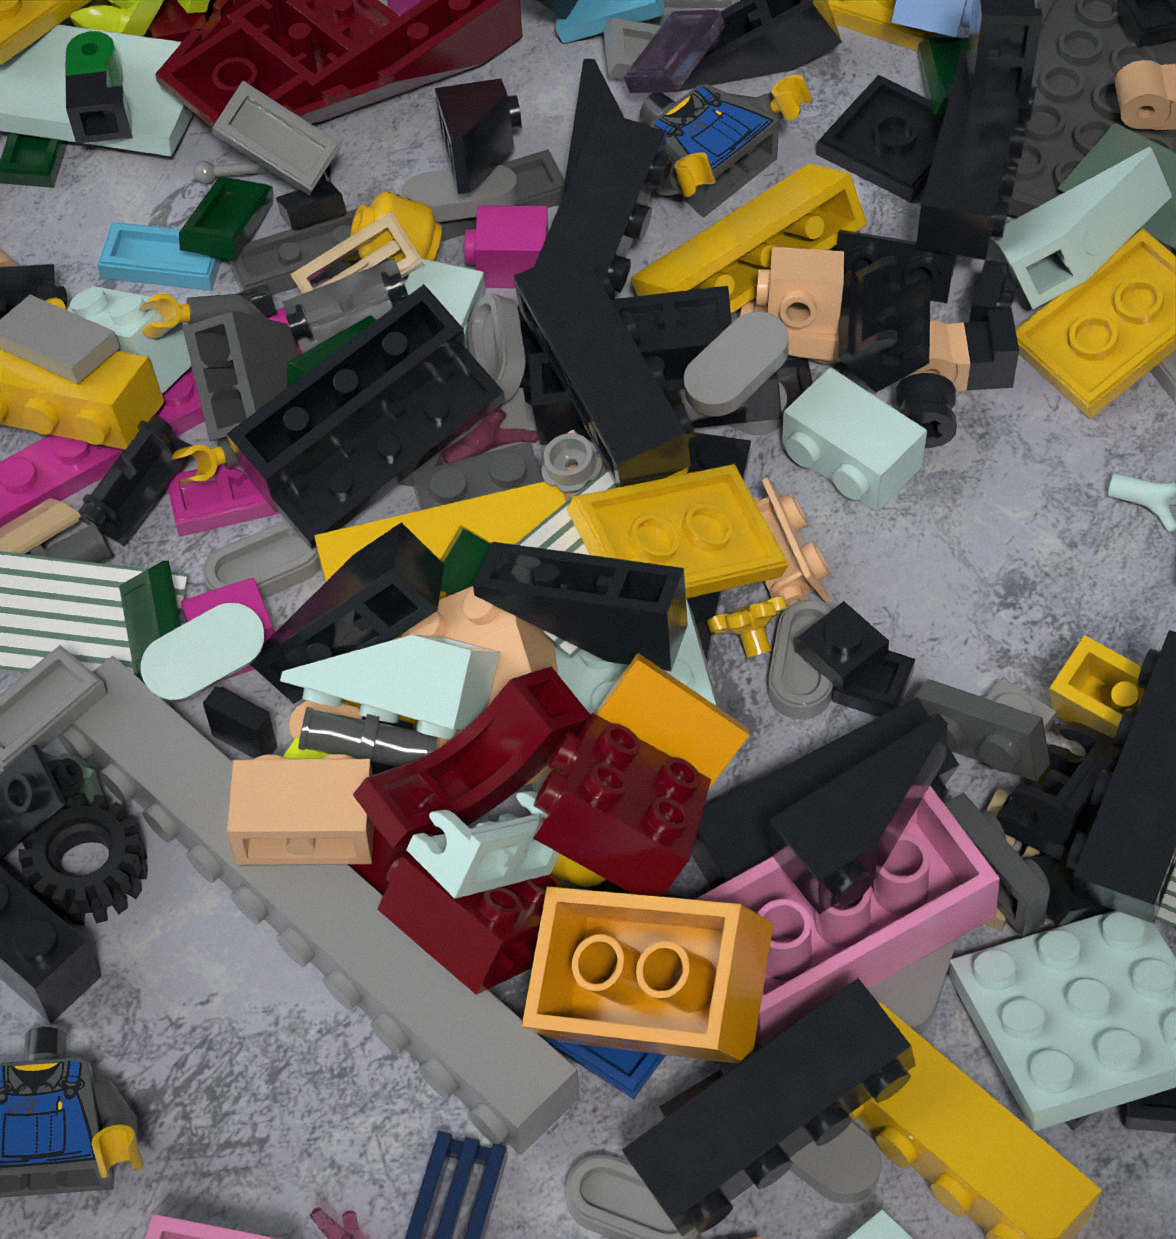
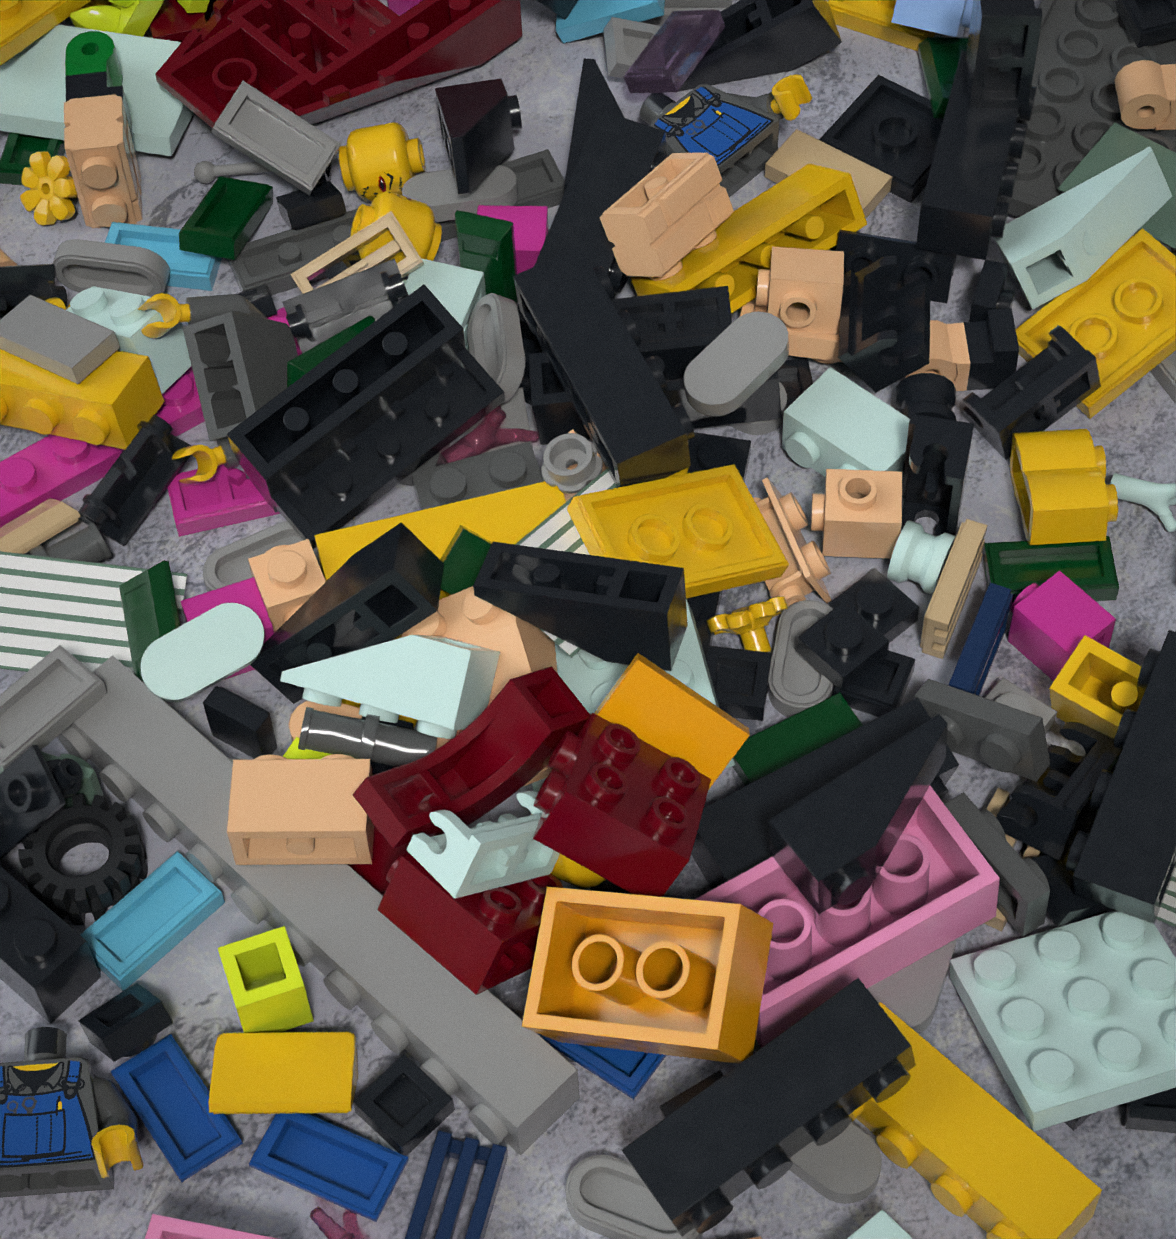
(49, 188): none -> yellow plant
(102, 160): none -> light nougat brick
(110, 266): none -> light grey tile
(126, 1023): none -> black plate
(151, 920): none -> medium azure tile
(175, 1108): none -> blue tile
(266, 982): none -> neon yellow brick
(283, 1073): none -> yellow slope
(286, 579): none -> light nougat brick
(329, 1163): none -> blue tile
(380, 160): none -> yellow head
(403, 1105): none -> black plate
(488, 247): none -> dark green tile
(667, 215): none -> light nougat brick
(740, 680): none -> black plate
(794, 738): none -> dark green tile
(802, 149): none -> tan tile
(859, 513): none -> light nougat brick
(880, 604): none -> black plate
(919, 556): none -> light aqua wheel
(935, 470): none -> black hinge
(953, 588): none -> tan tile
(983, 640): none -> dark blue tile
(1021, 564): none -> dark green tile
(1035, 393): none -> black hinge
(1053, 620): none -> dark pink brick
(1062, 486): none -> yellow brick

